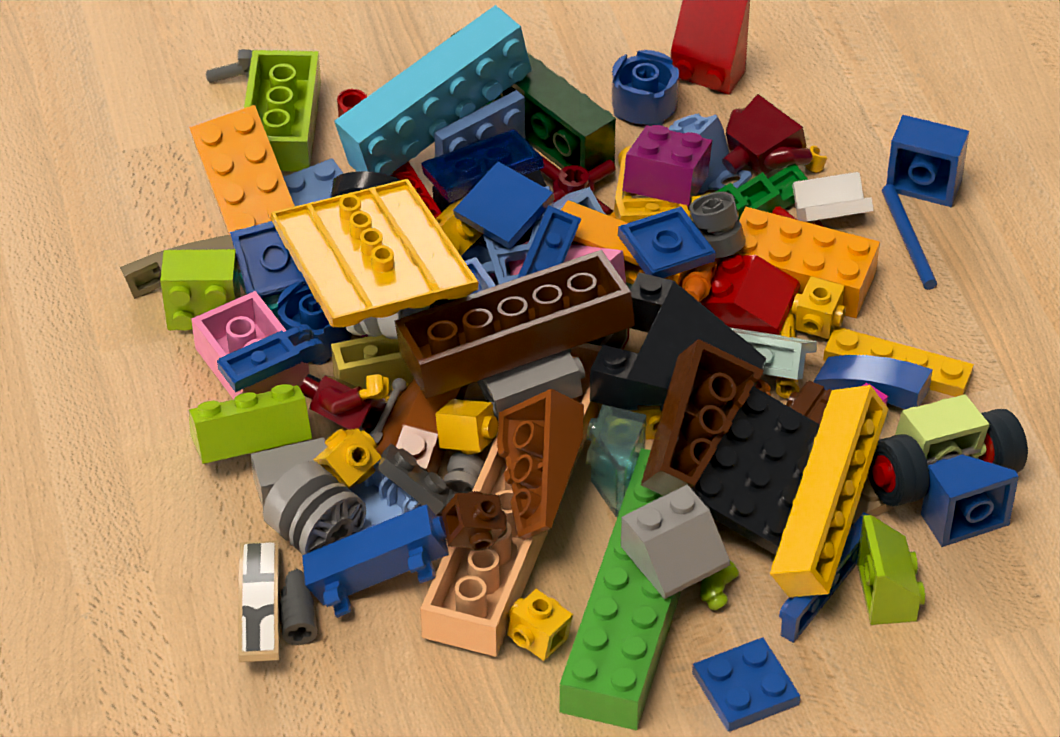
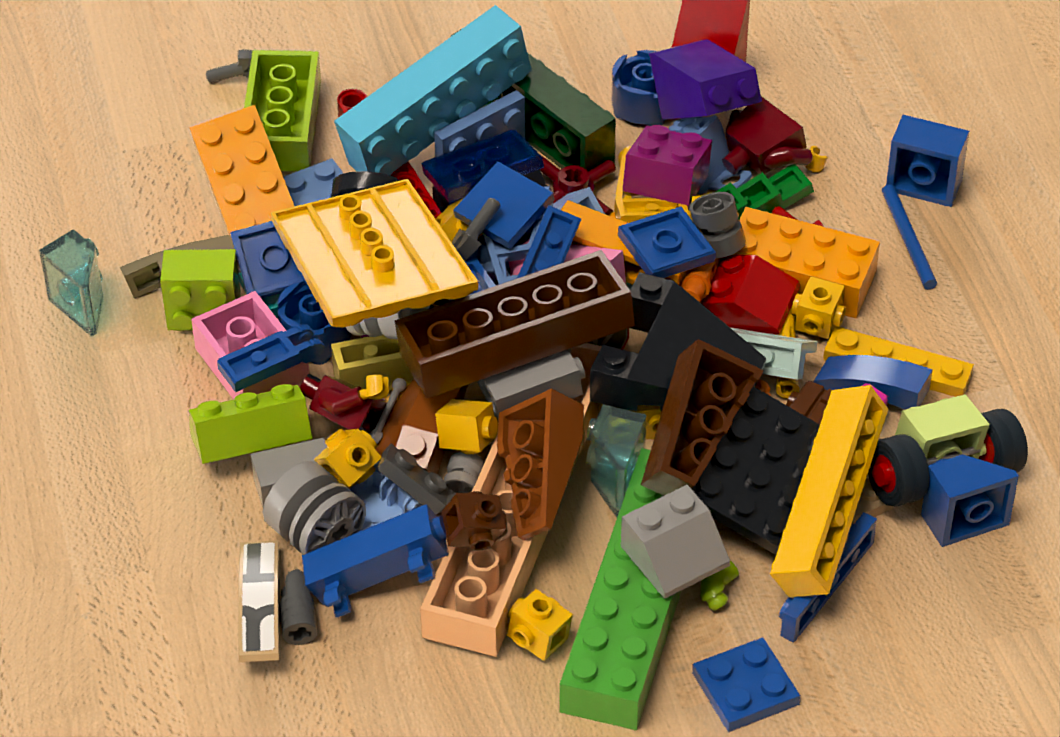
(74, 279): none -> clear light blue slope
(466, 241): none -> dark grey bar
(702, 80): none -> dark purple slope
(830, 197): white panel -> none
(888, 574): lime slope -> none

